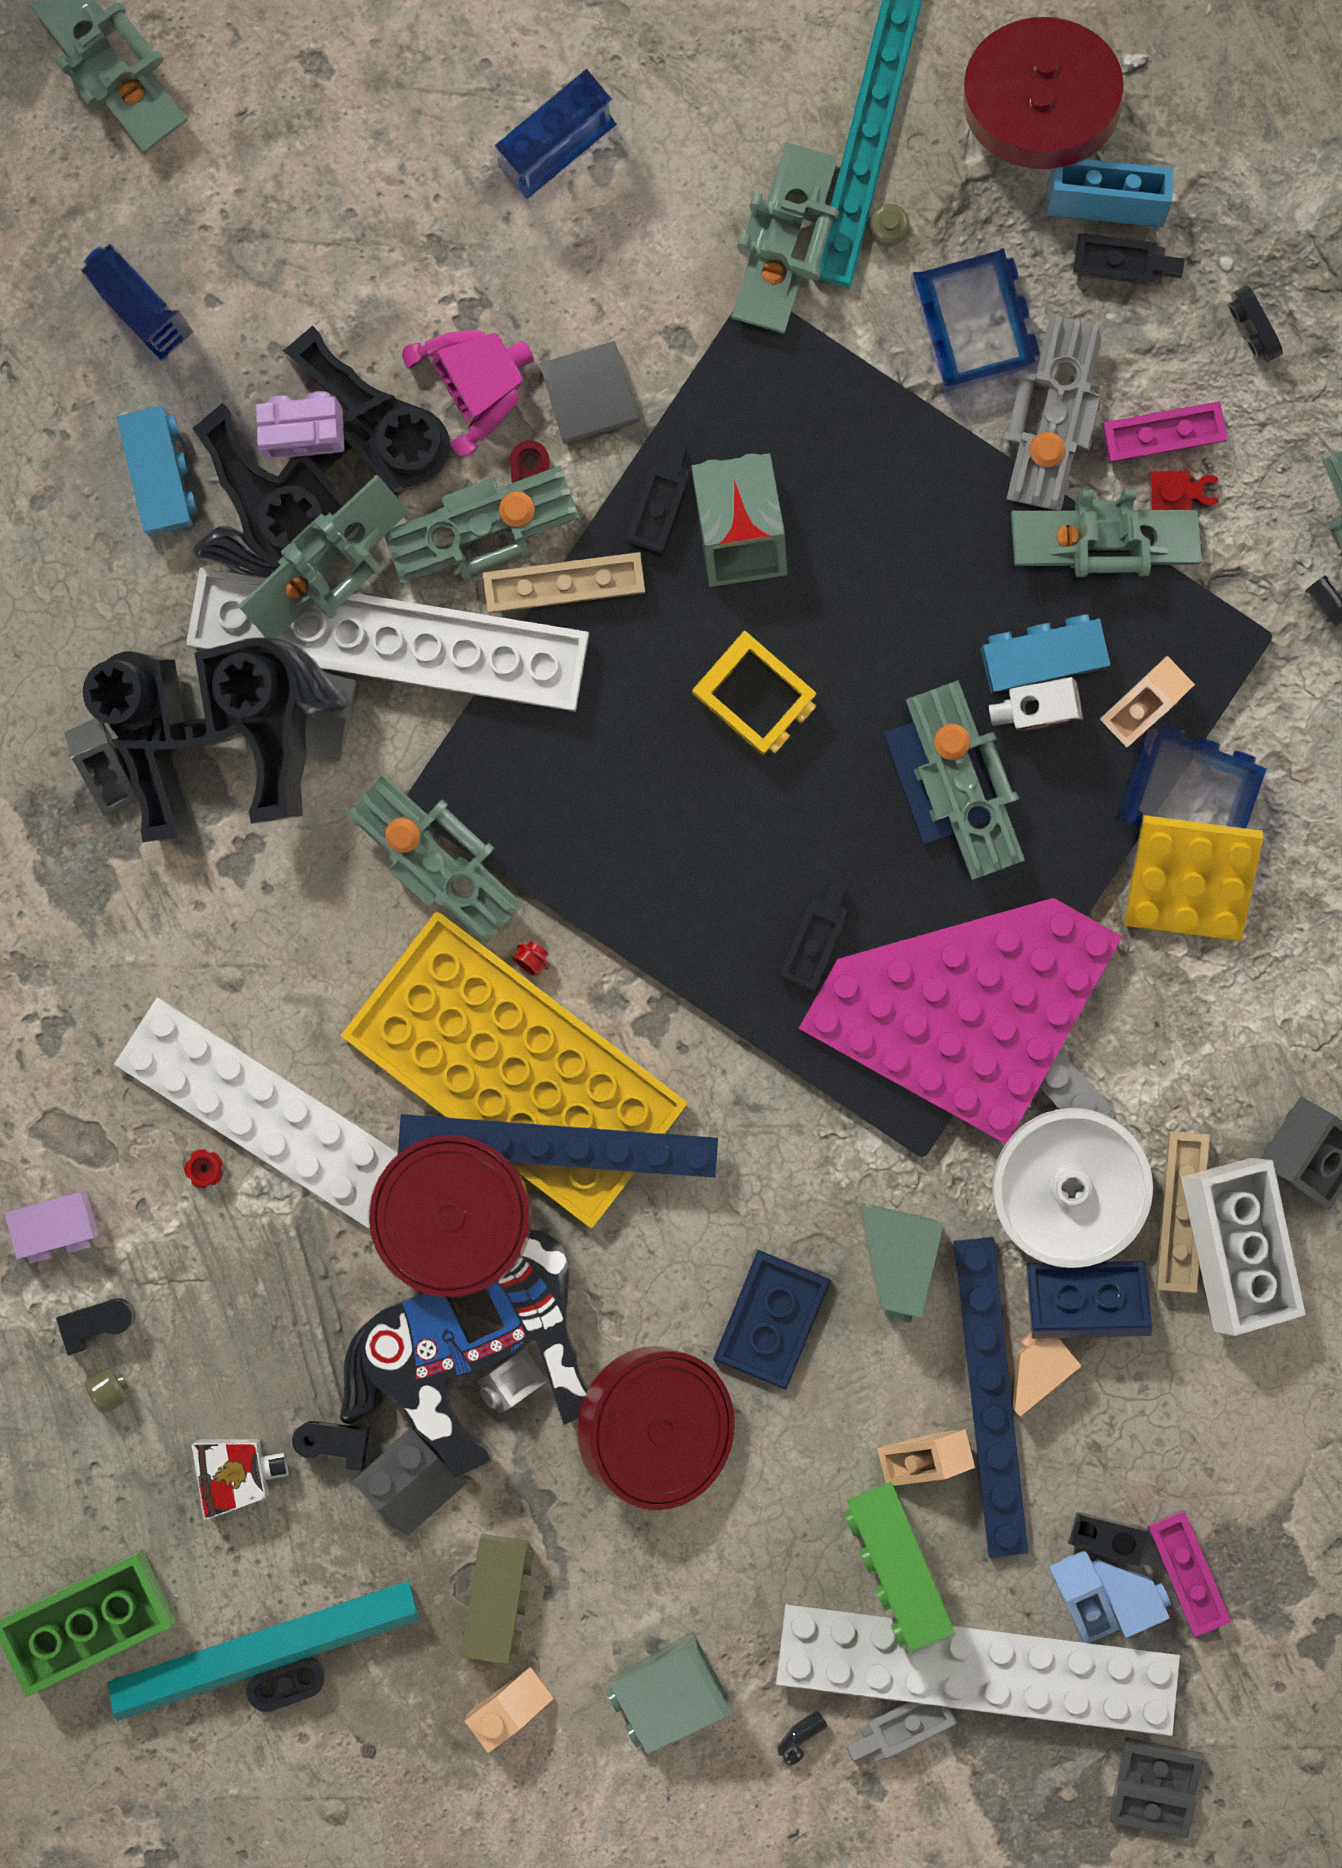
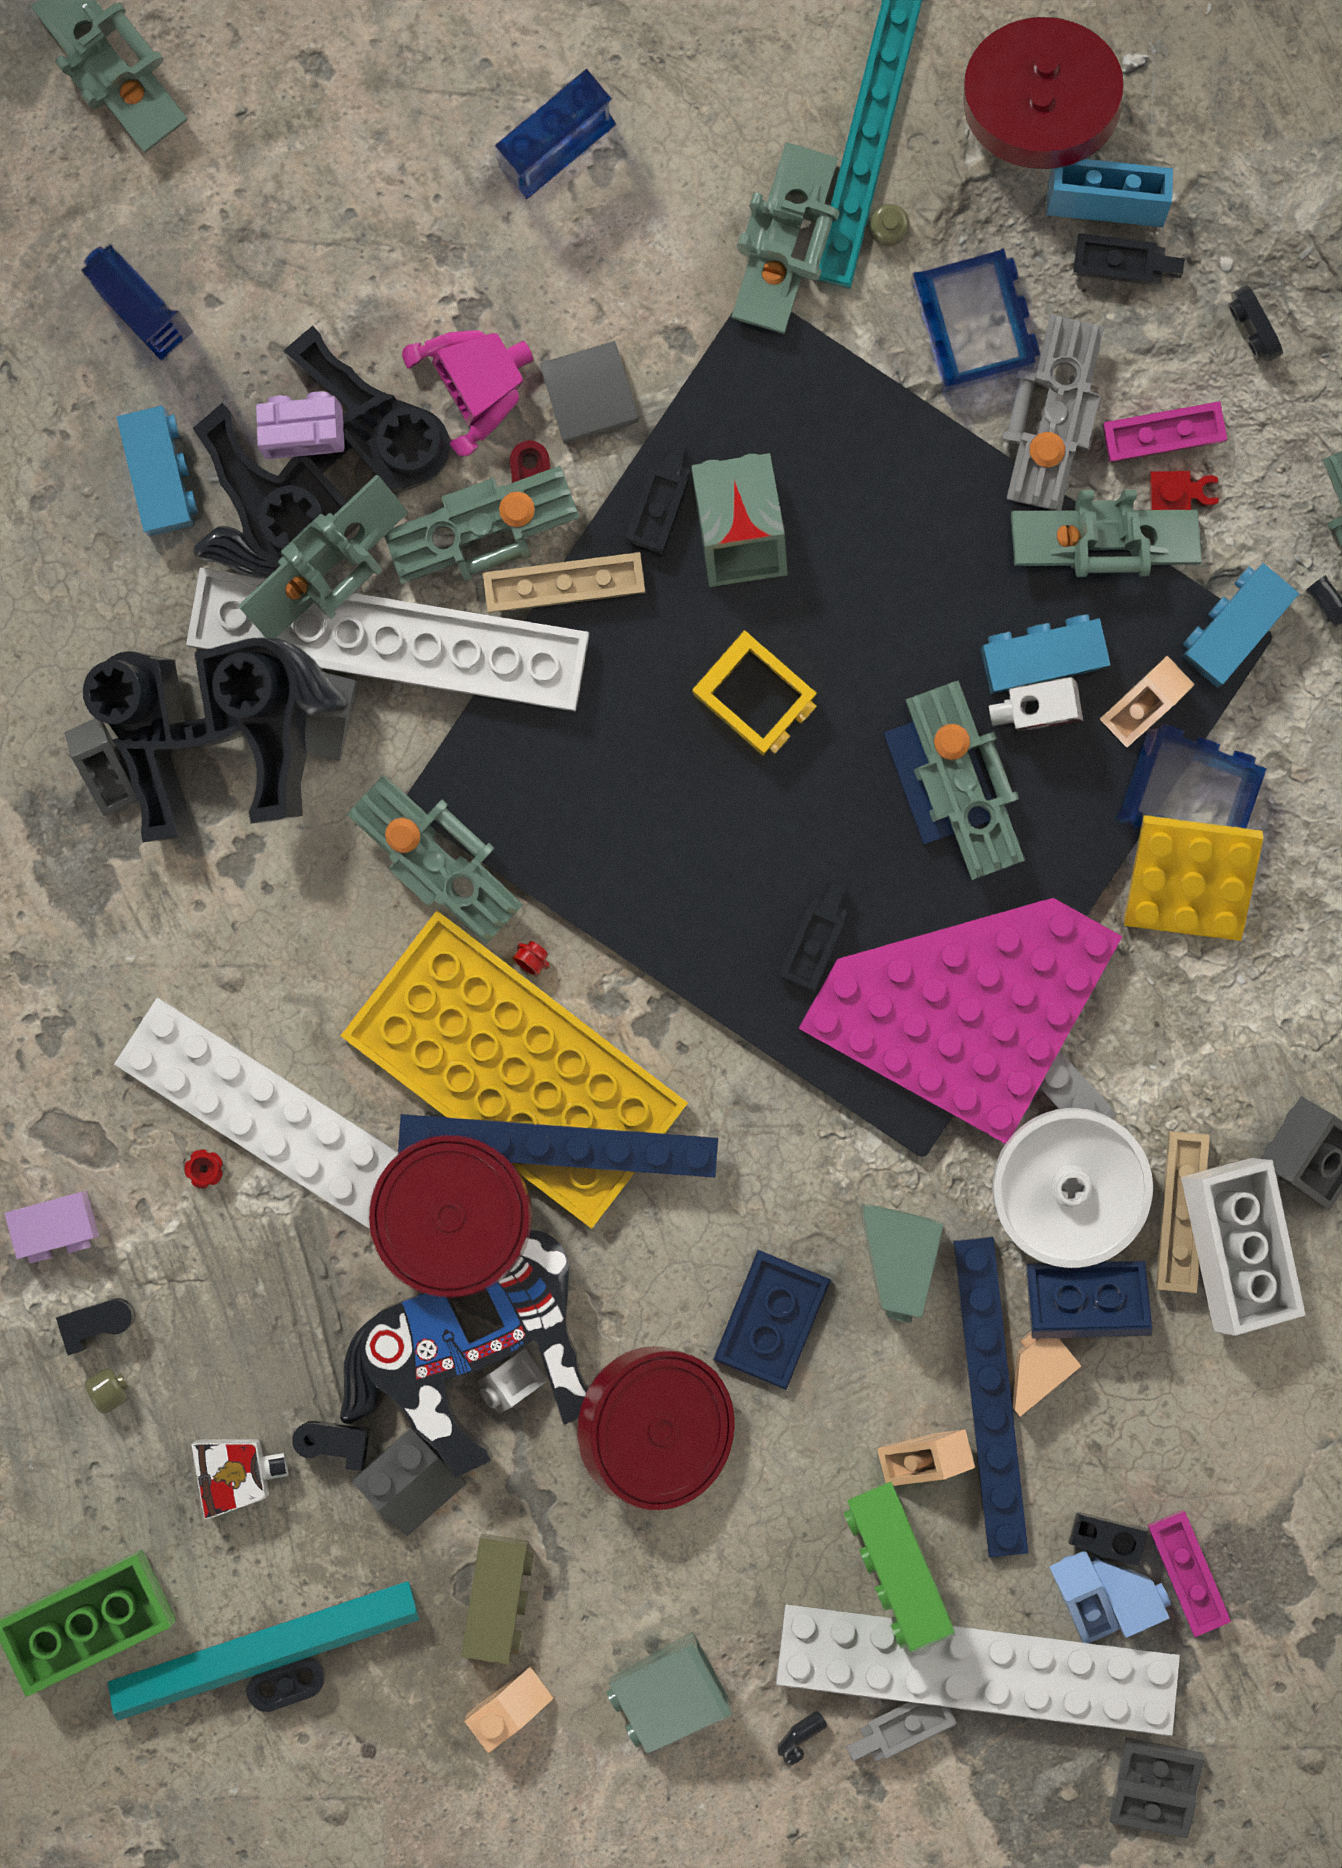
(1238, 623): none -> dark azure brick

